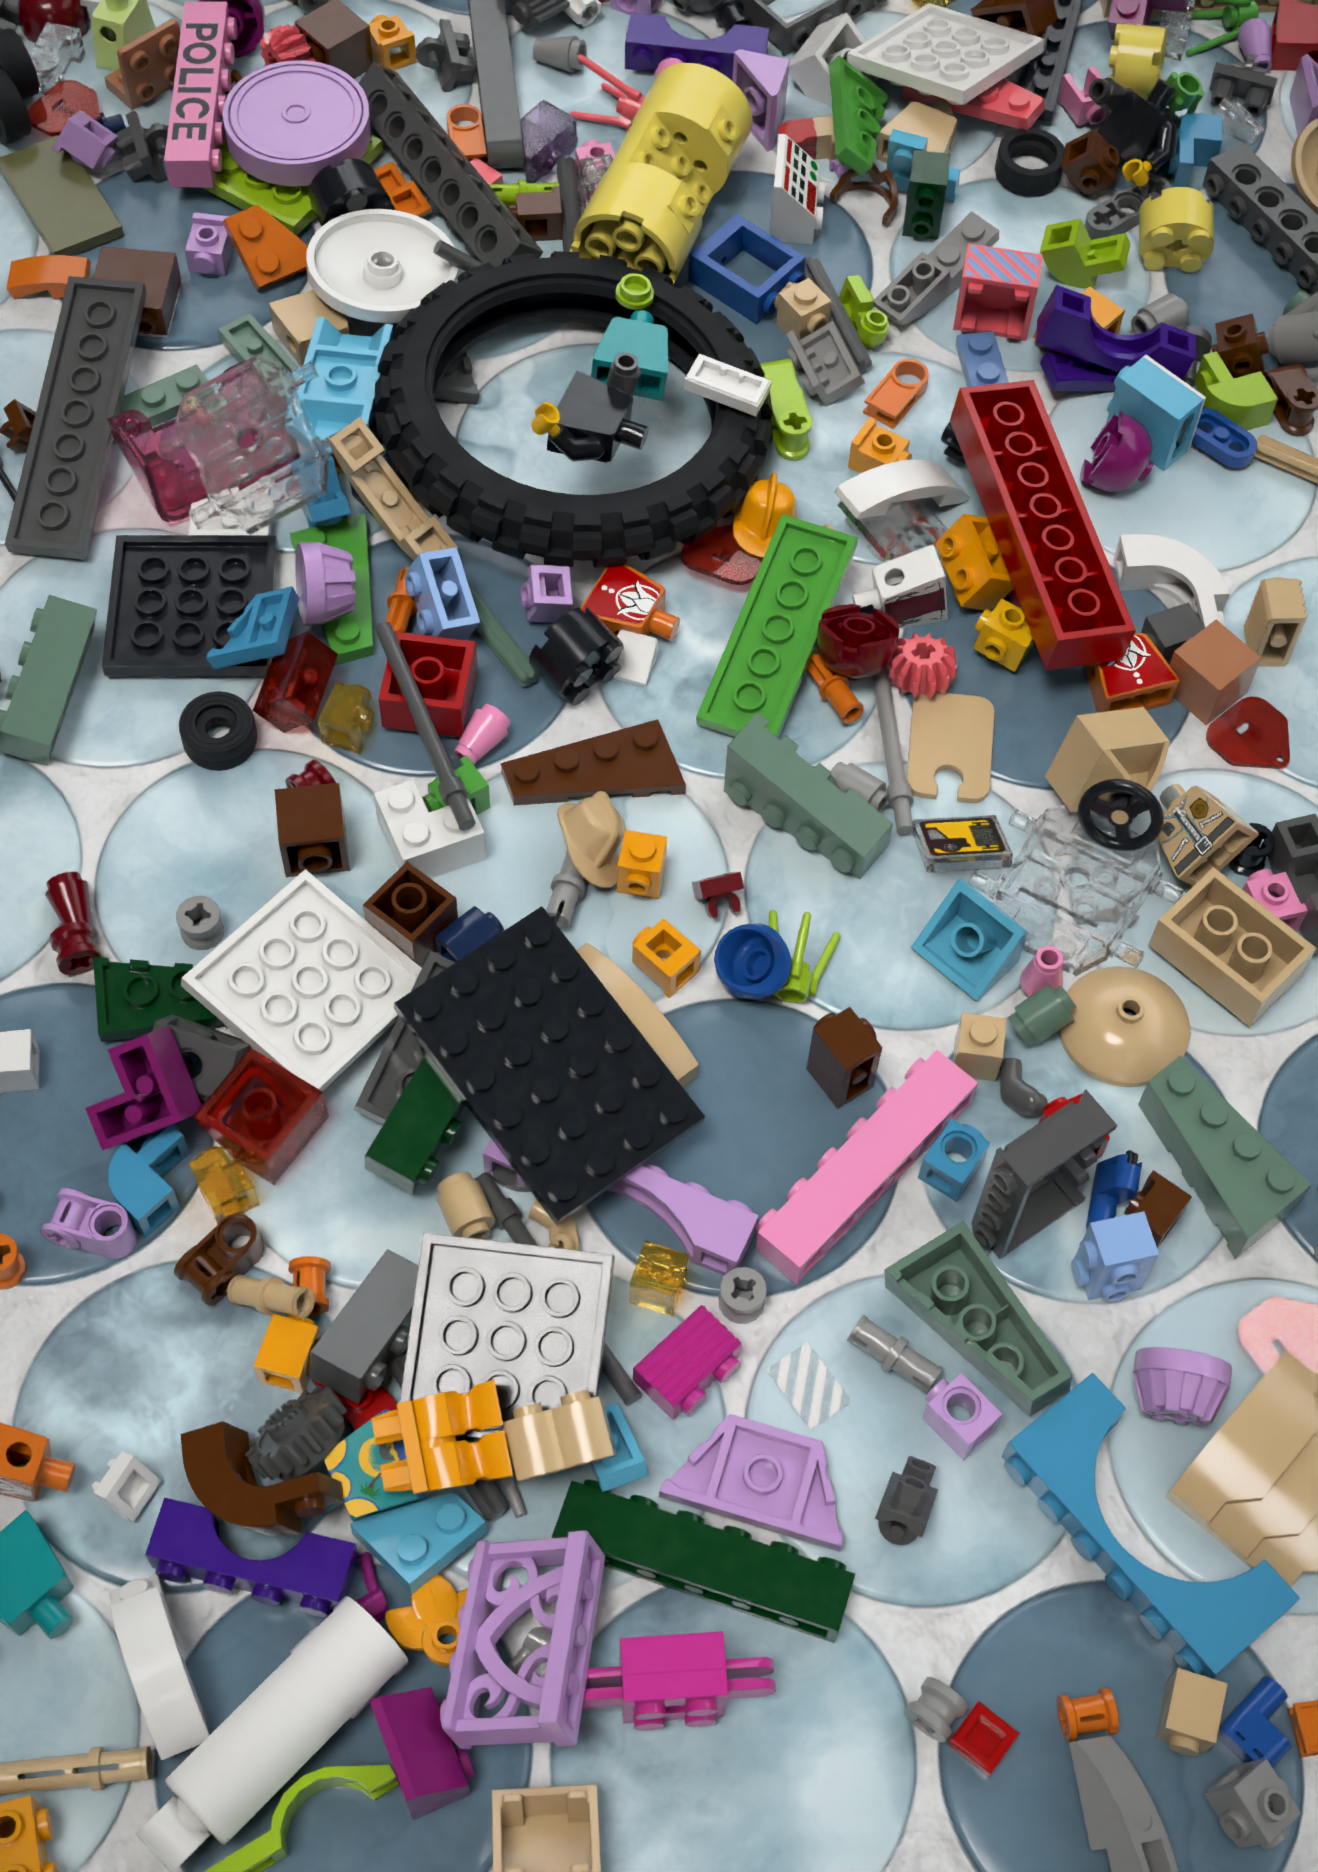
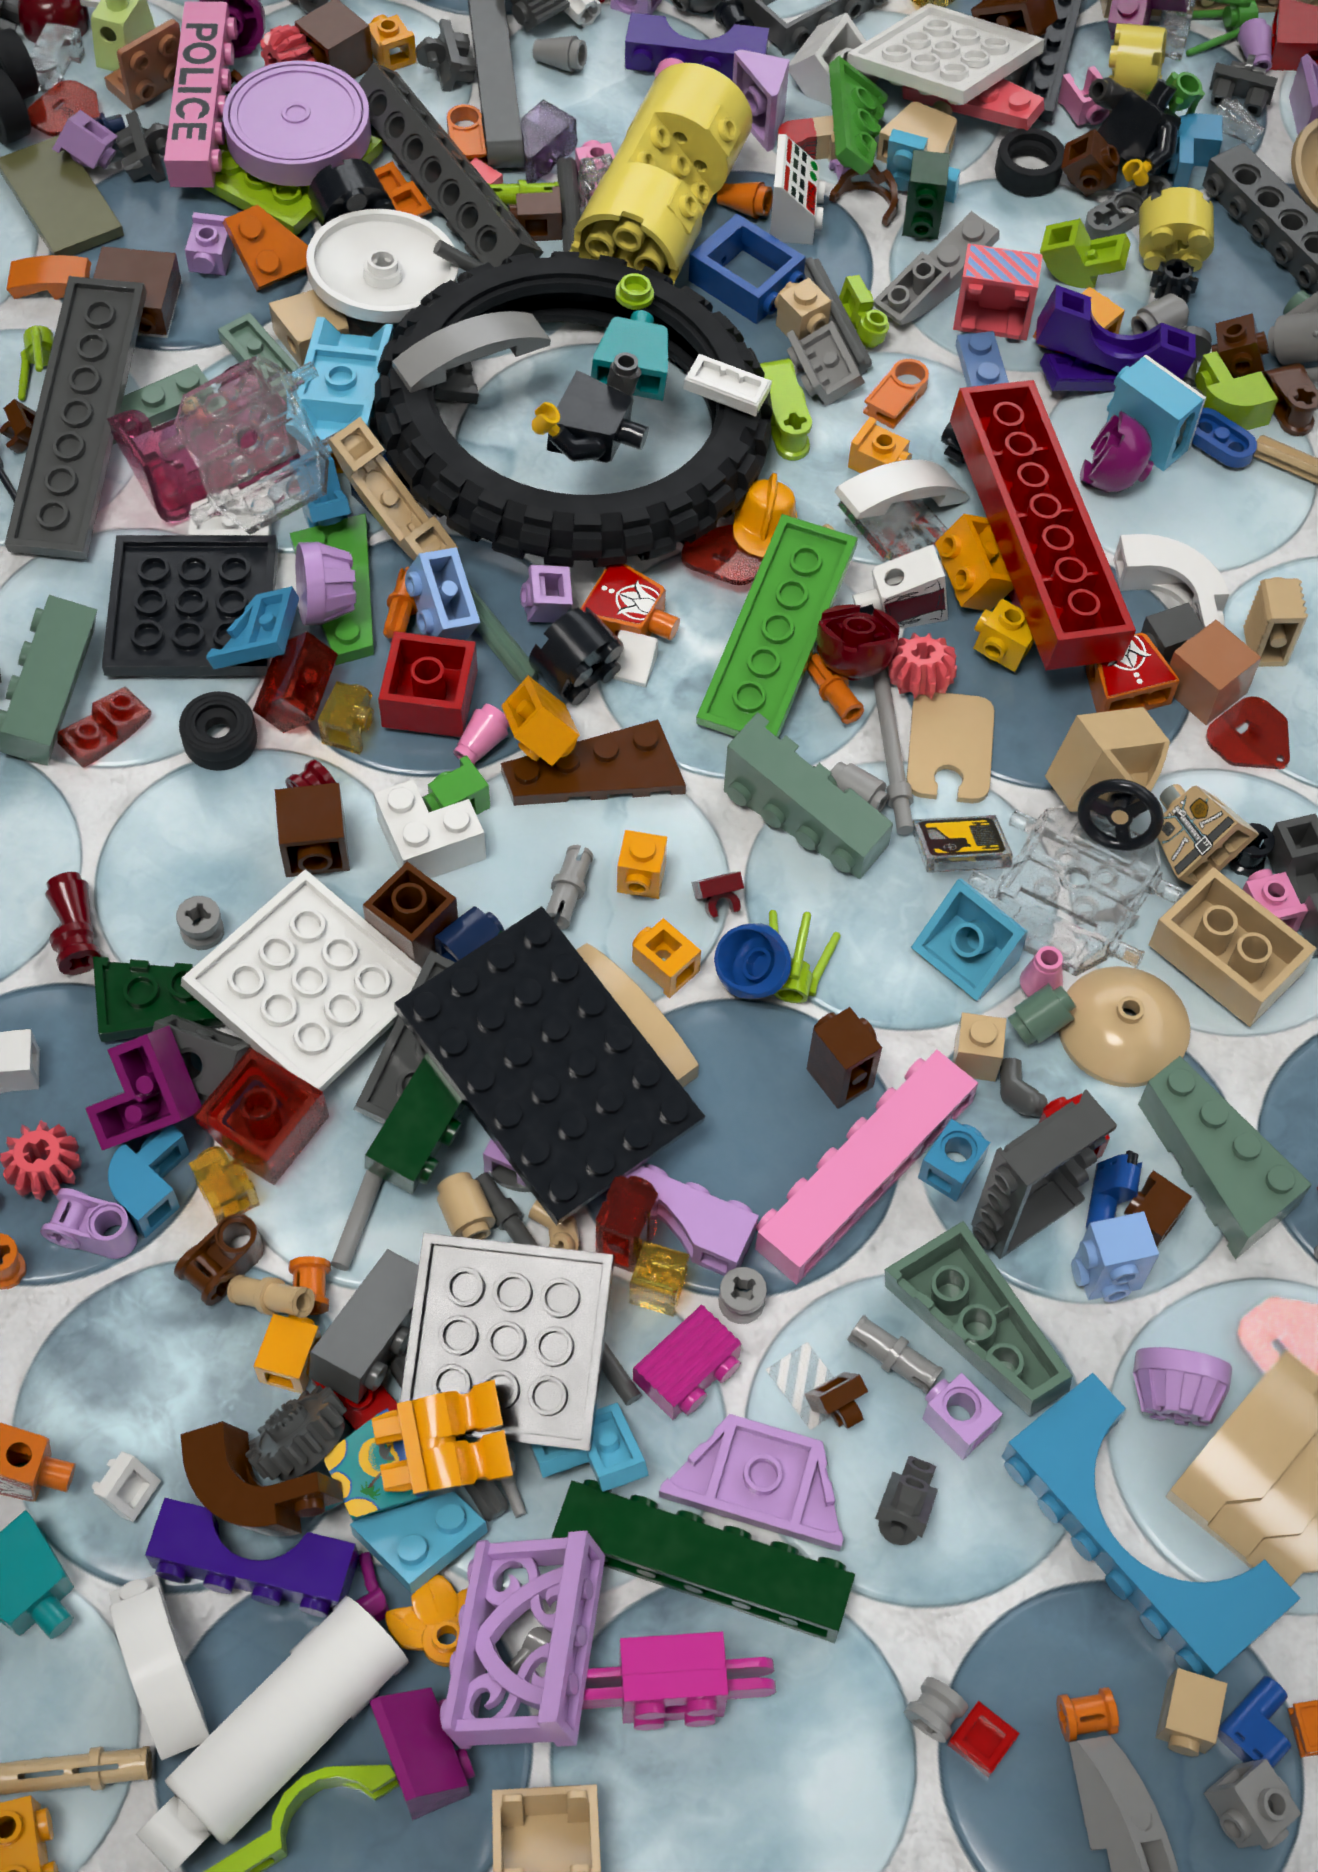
(37, 350): none -> lime plant
(40, 1160): none -> coral gear
(108, 726): none -> clear red slope
(356, 1221): none -> light grey bar
(450, 786): dark grey bar -> none
(467, 341): none -> light grey slope
(540, 722): none -> light orange brick
(559, 1436): tan brick -> none
(592, 837): tan piece -> none
(627, 1220): none -> clear red brick
(628, 101): coral plant -> none
(748, 198): none -> orange cone
(838, 1398): none -> reddish brown tile
(1174, 278): none -> black gear

